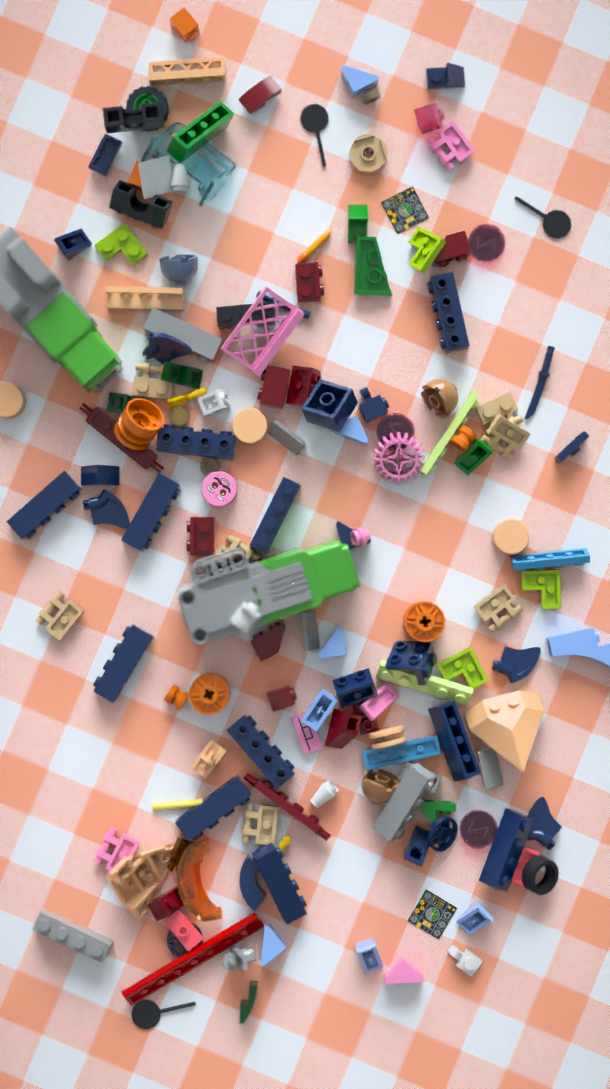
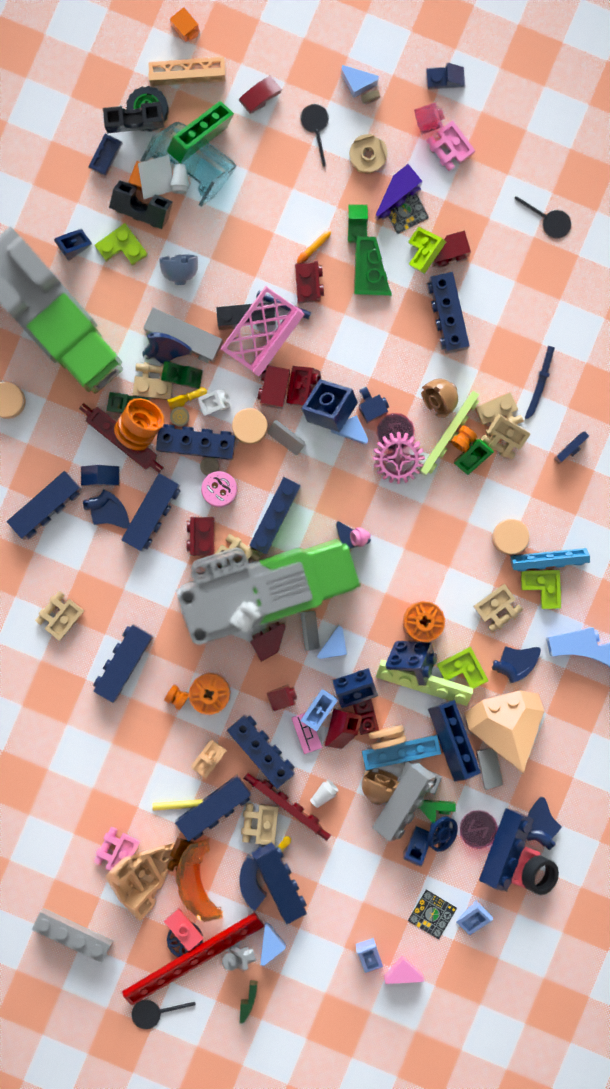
(145, 298): light nougat fence -> none
(166, 904): dark red slope -> none
(374, 707): bright pink tile -> none
(402, 185): none -> dark purple slope
(466, 960): white plate -> none
(486, 242): clear pink tile -> none

